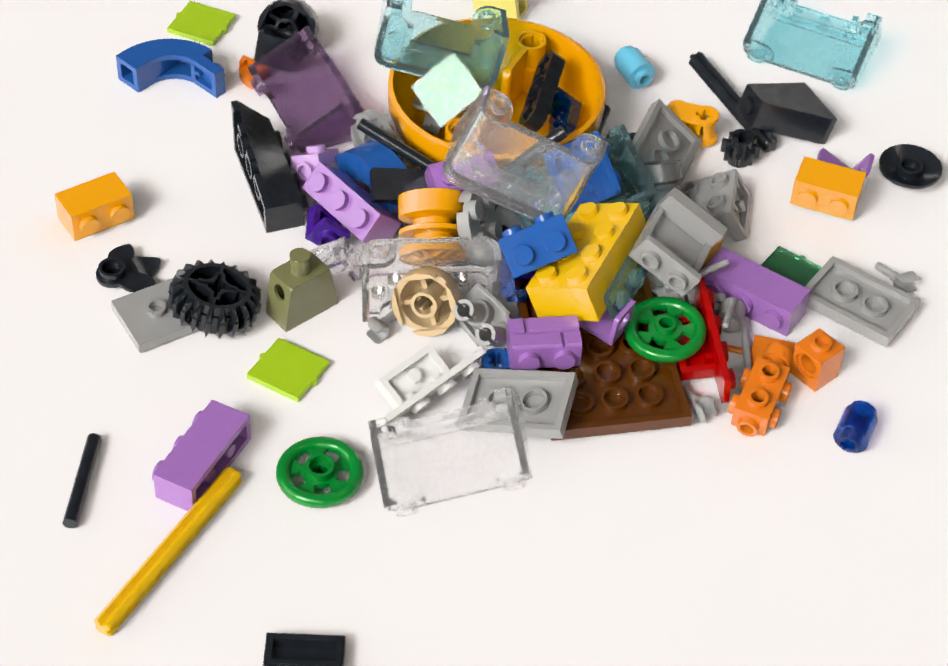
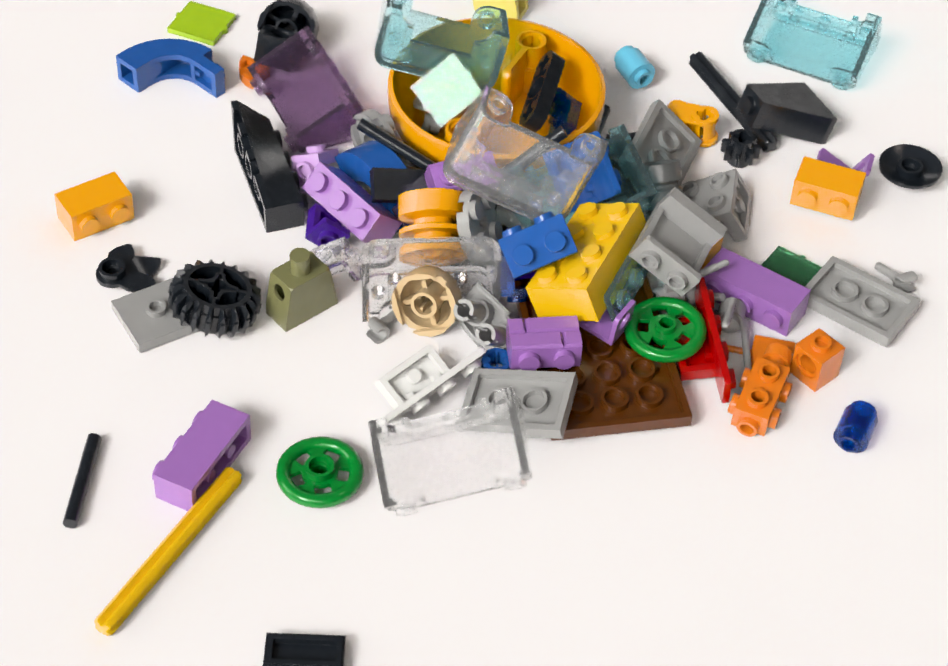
(288, 369): lime piece -> none
(702, 405): light grey hand -> none

